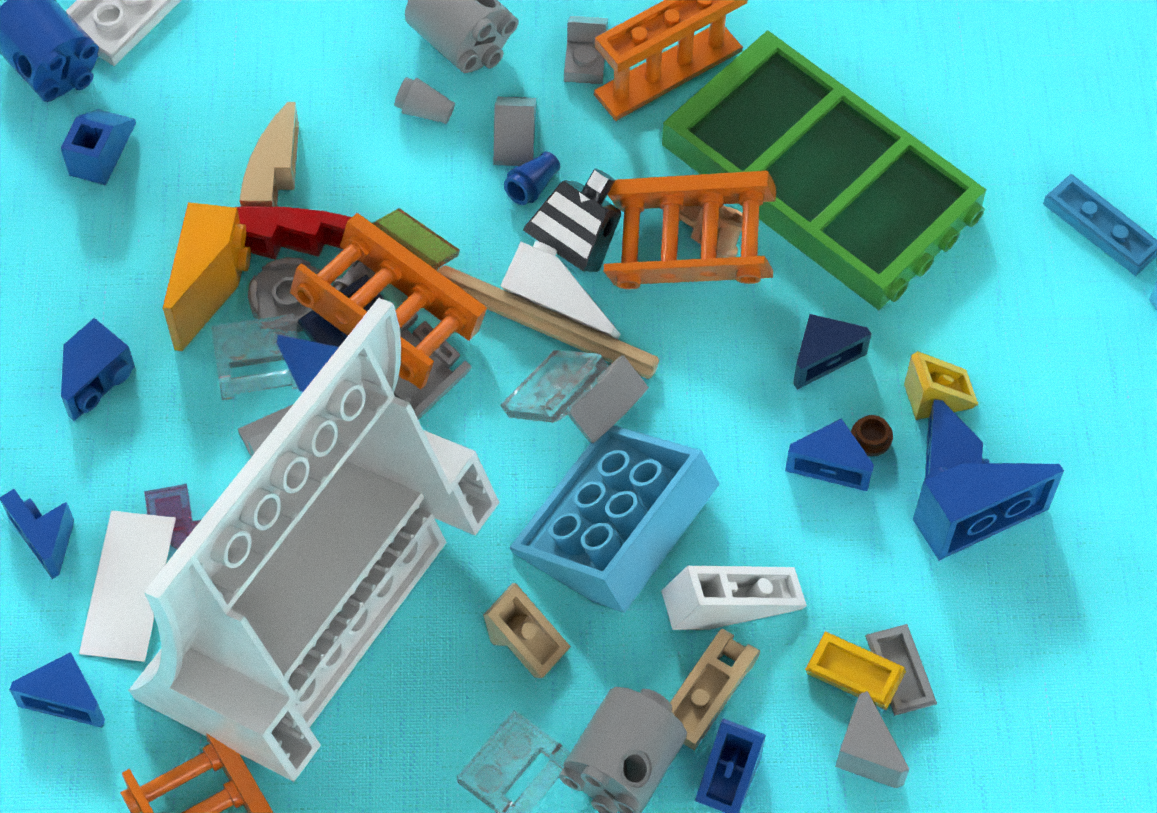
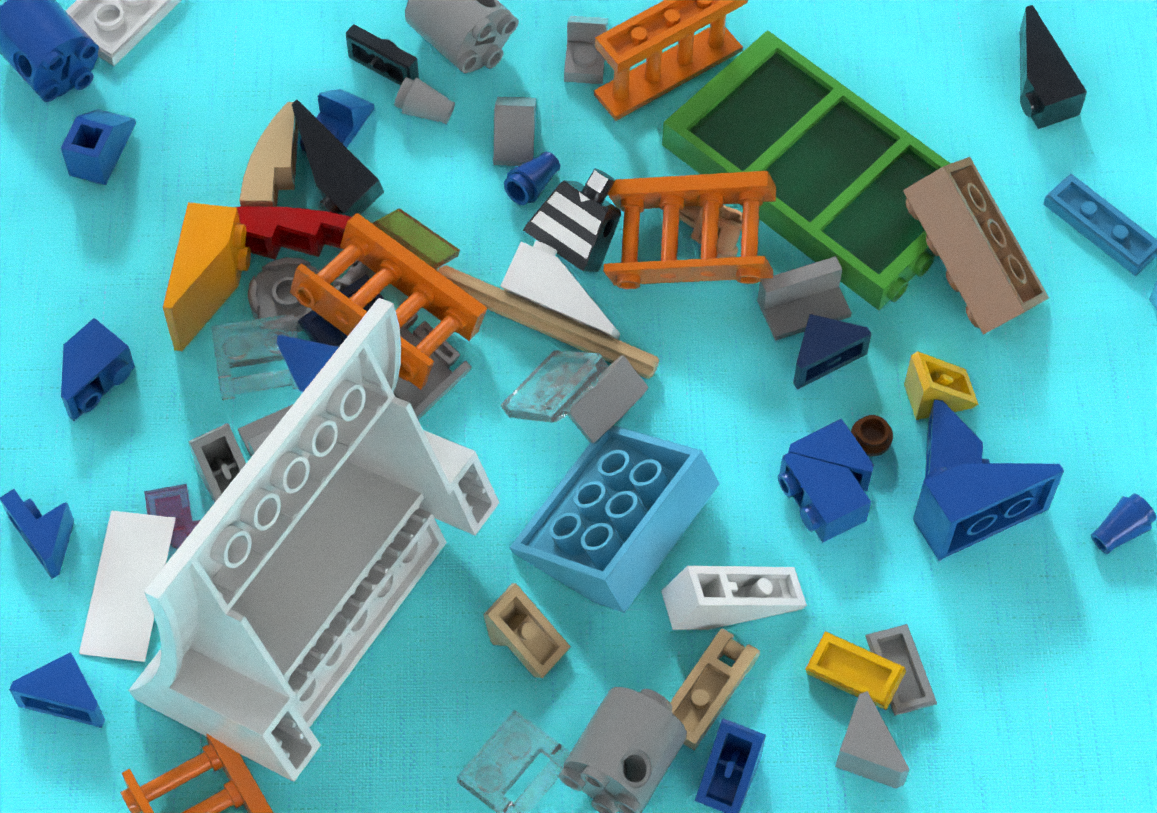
(217, 459): none -> light grey slope
(338, 174): none -> black slope
(342, 114): none -> blue slope
(380, 55): none -> black plate
(803, 291): none -> light grey panel
(826, 494): none -> blue slope
(974, 244): none -> medium nougat slope
(1047, 81): none -> black slope
(1126, 521): none -> blue cone

